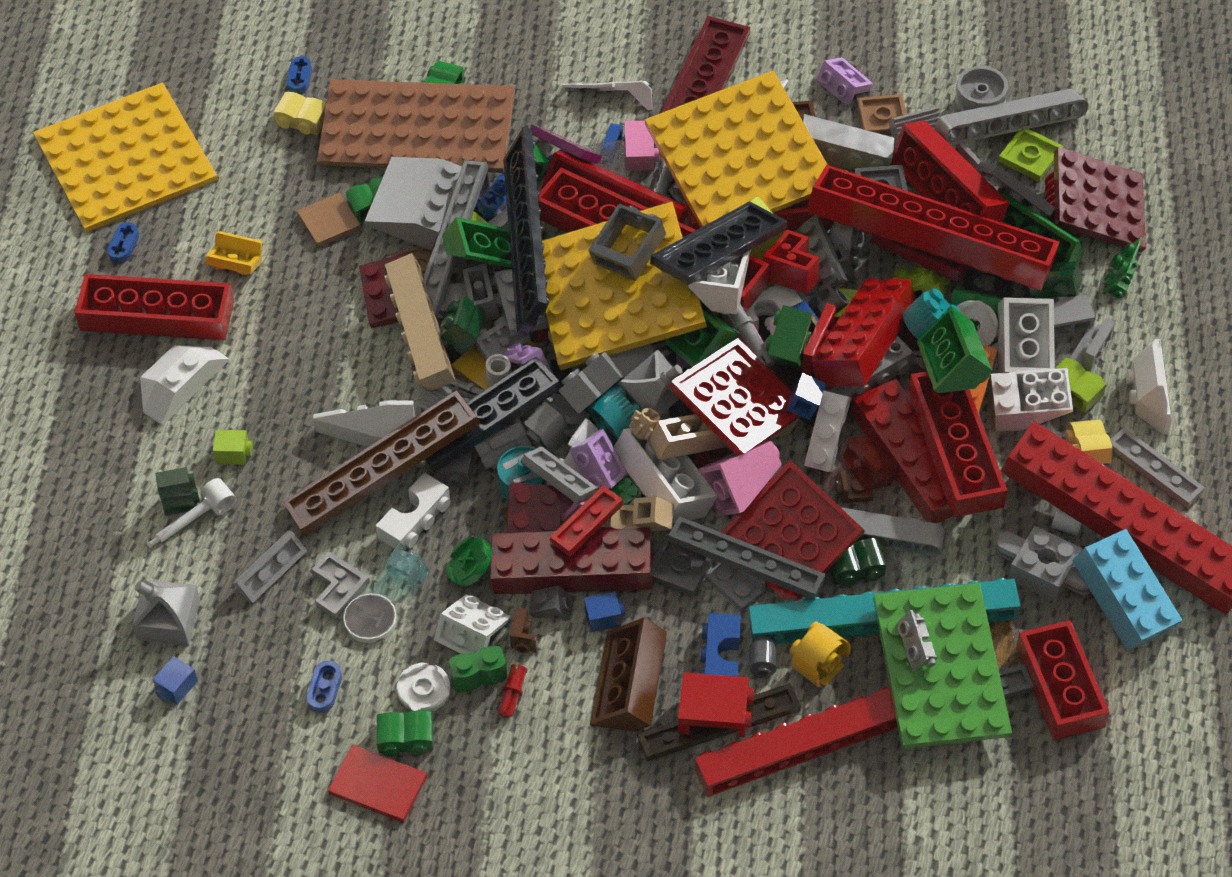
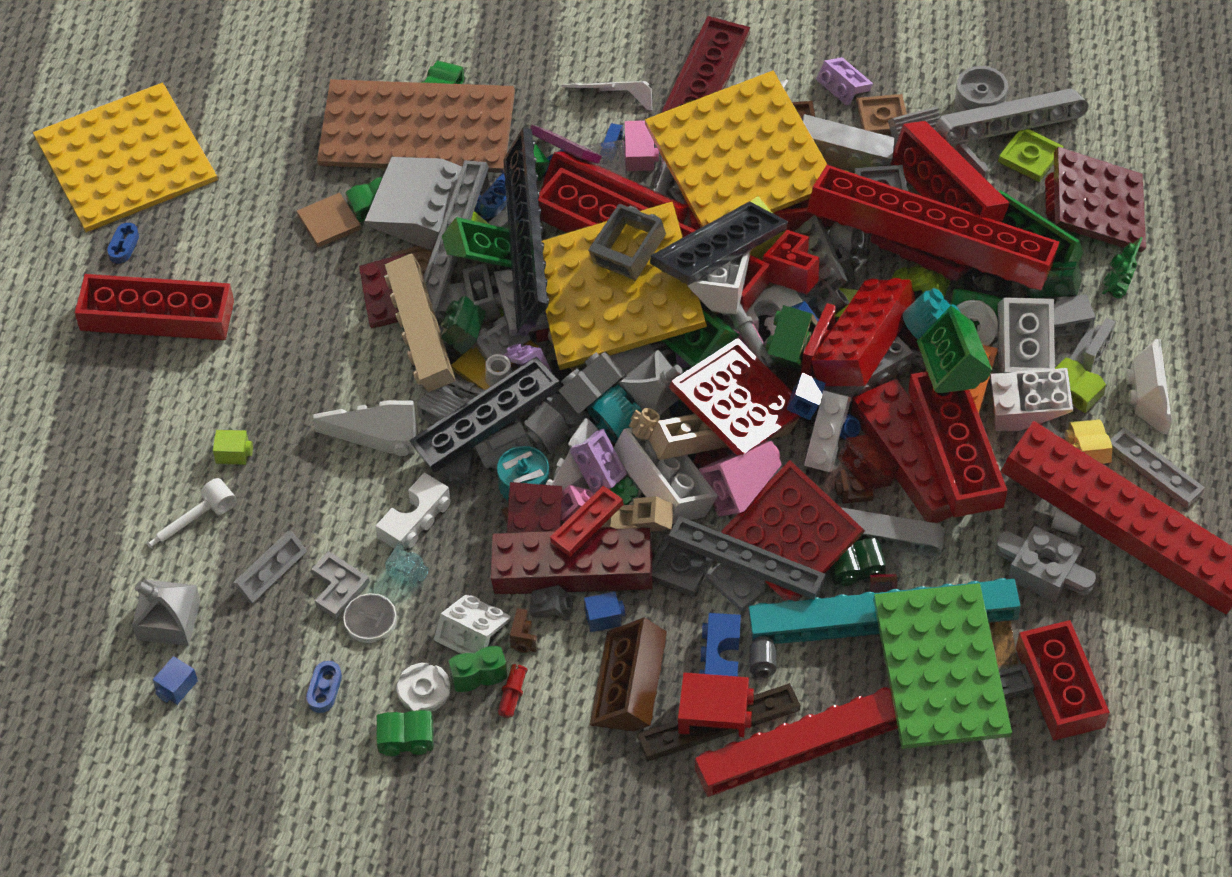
(177, 378): white wedge -> none
(177, 490): dark green brick -> none
(235, 253): yellow bracket -> none
(295, 75): blue beam -> none
(300, 113): light yellow brick -> none
(377, 783): red tile -> none
(381, 463): reddish brown plate -> none
(469, 561): green tile -> none
(559, 475): light grey plate -> none
(819, 654): yellow brick -> none
(850, 427): none -> blue plate
(883, 583): none -> dark red plate
(913, 630): light grey hinge -> none
(1014, 188): dark grey plate -> none
(1126, 590): medium azure brick -> none

